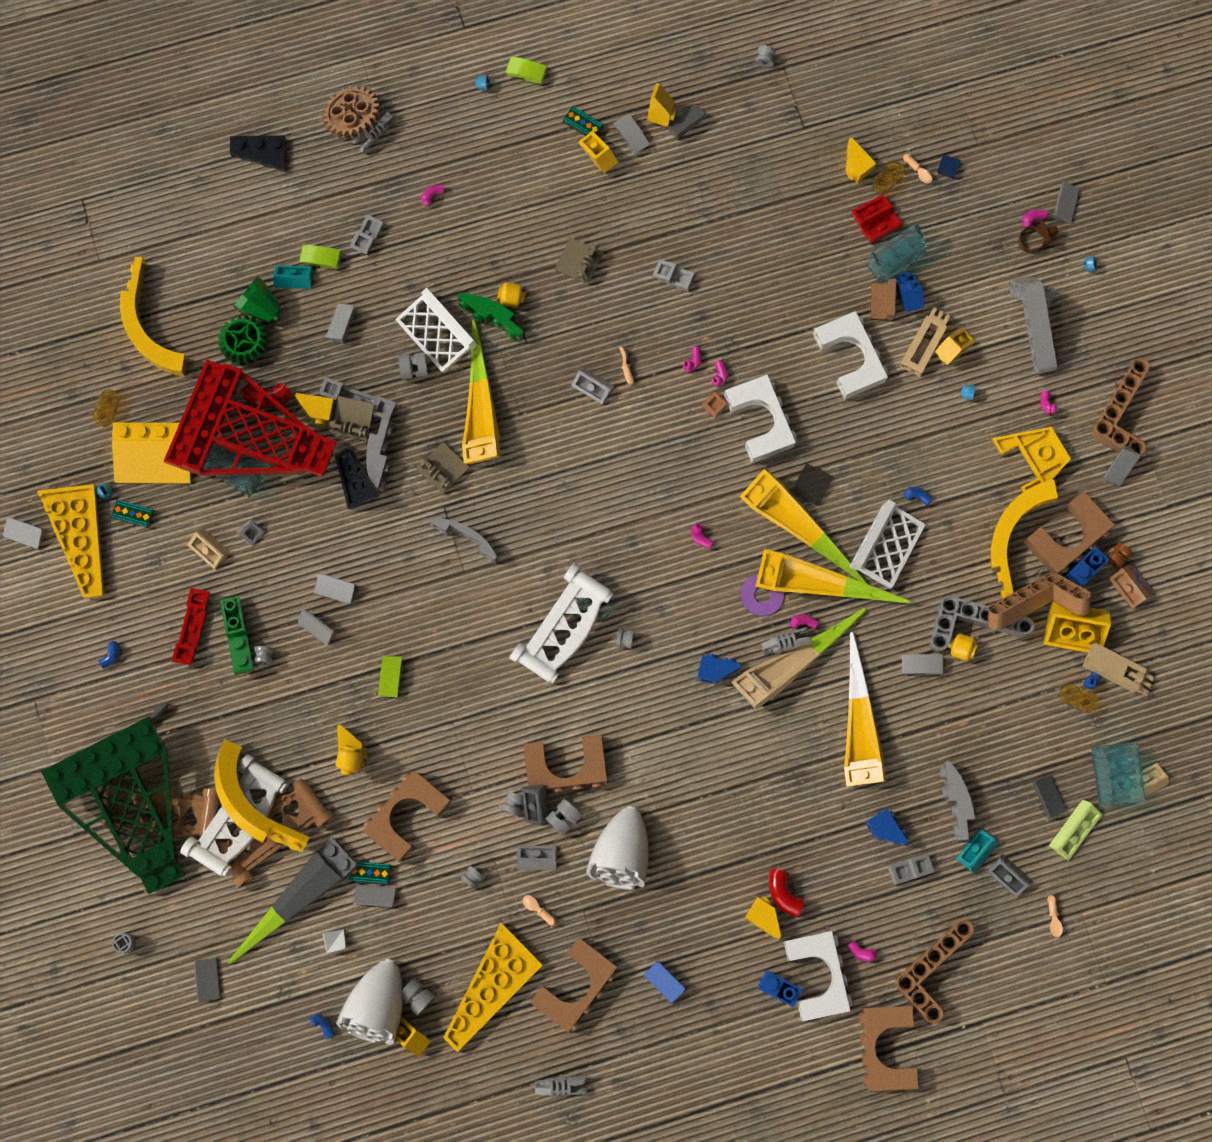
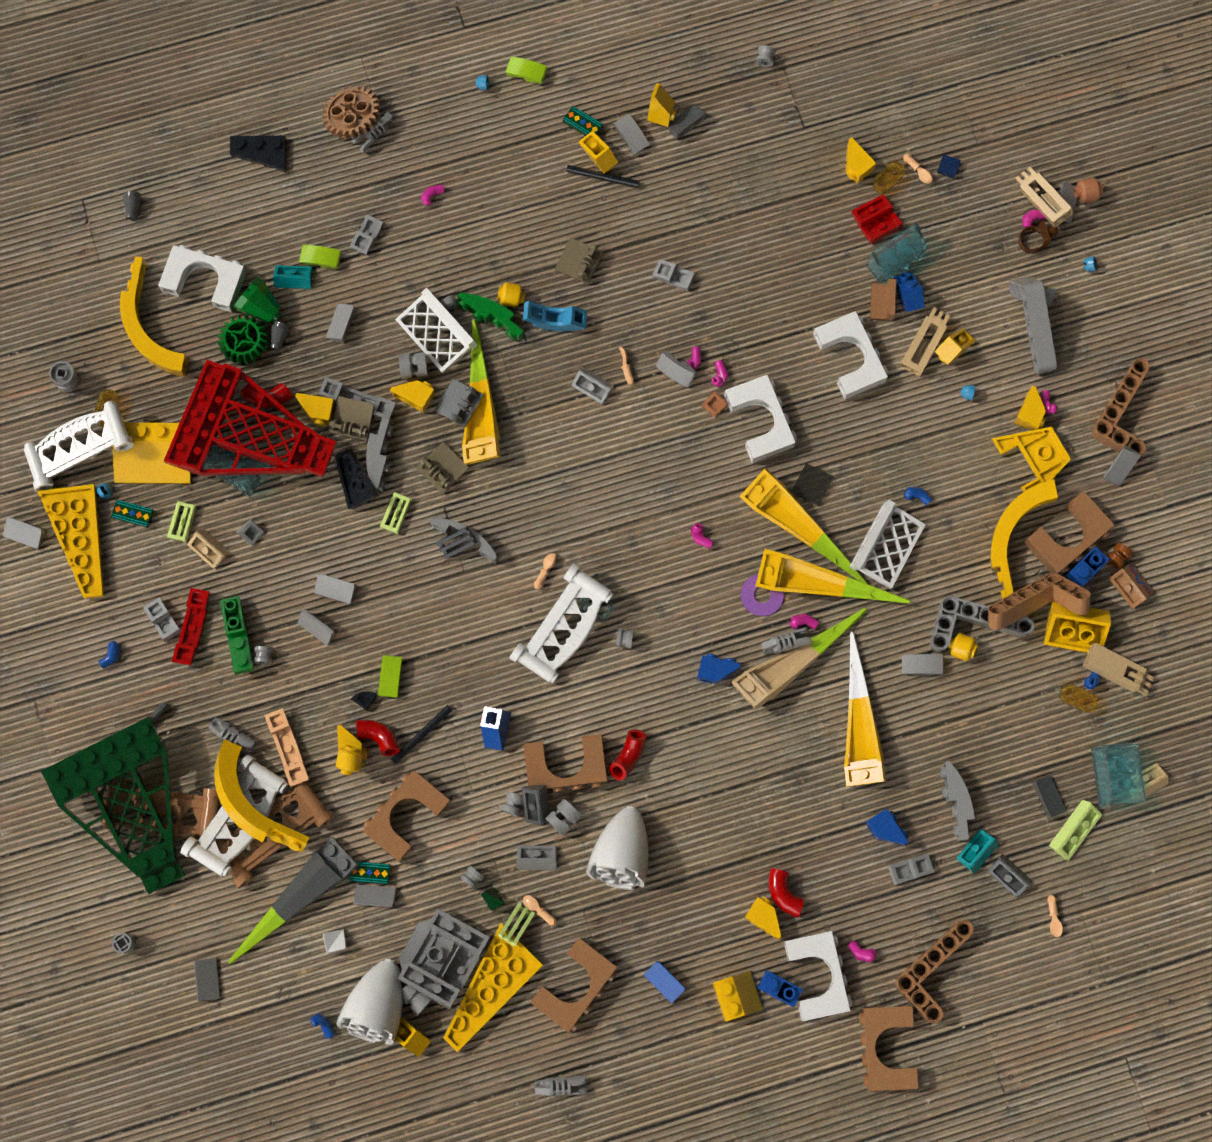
(64, 376): none -> light grey wheel
(113, 435): none -> white piece
(132, 203): none -> dark grey cone
(162, 619): none -> light grey slope
(184, 261): none -> white arch
(188, 525): none -> yellowish green tile
(226, 731): none -> light grey hinge
(278, 334): none -> dark grey cone
(287, 747): none -> light nougat slope
(364, 699): none -> black tile
(380, 734): none -> red cylinder
(390, 528): none -> yellowish green tile
(414, 394): none -> yellow slope
(421, 734): none -> black bar
(441, 957): none -> light grey slope
(444, 549): none -> black tile
(449, 302): none -> light grey hinge
(459, 402): none -> dark grey hinge
(492, 899): none -> dark green slope
(495, 727): none -> blue slope
(524, 912): none -> yellowish green tile
(548, 563): none -> light nougat piece
(555, 318): none -> dark azure arch
(600, 175): none -> black bar
(629, 755): none -> red cylinder
(677, 371): none -> light grey slope
(737, 996): none -> yellow slope
(1031, 411): none -> yellow slope
(1050, 204): none -> tan hinge
(1088, 190): none -> nougat head

